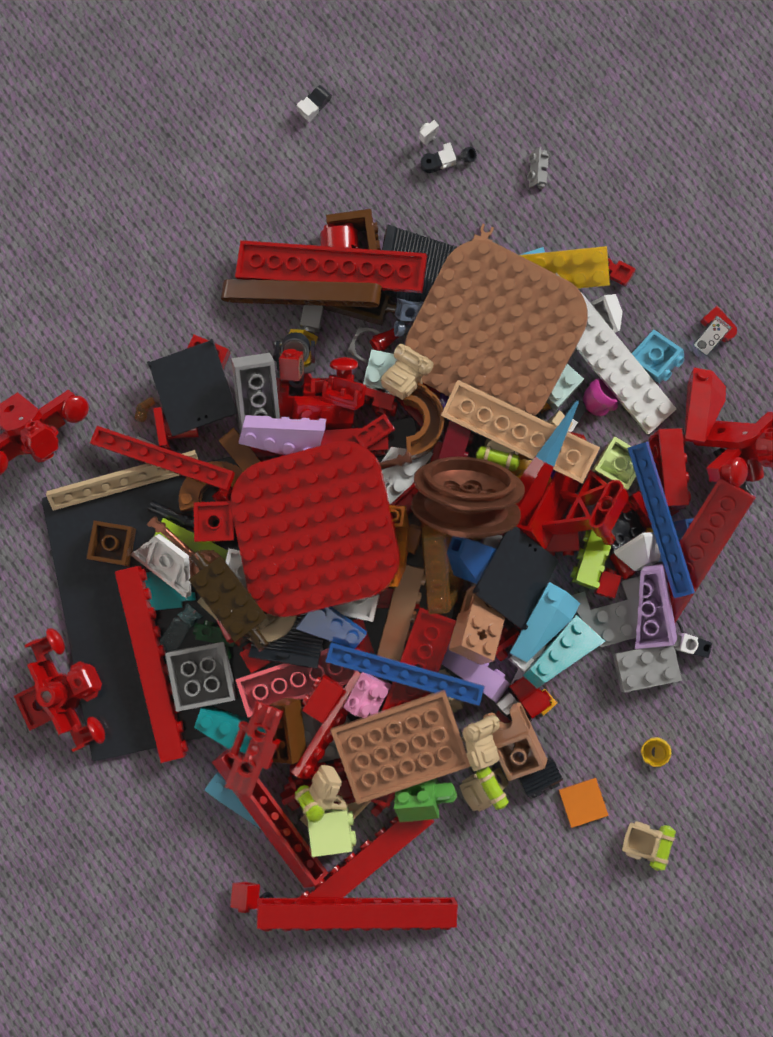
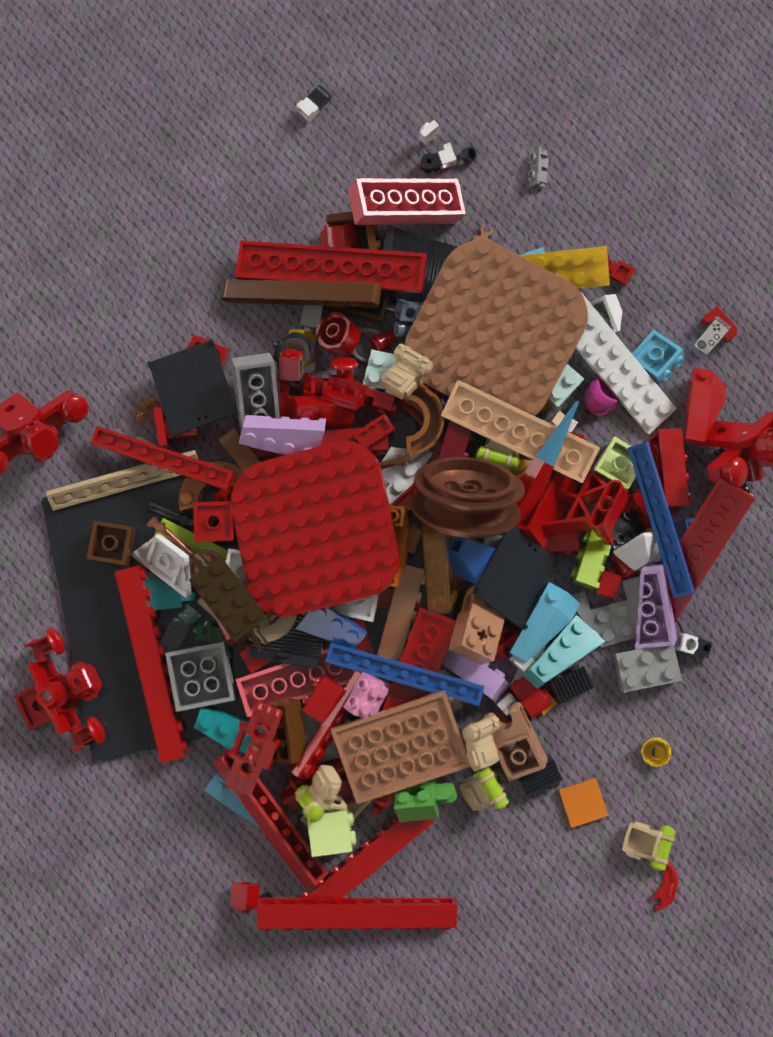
(338, 334): none -> red brick
(406, 201): none -> coral brick
(570, 684): none -> black brick
(668, 888): none -> red piece

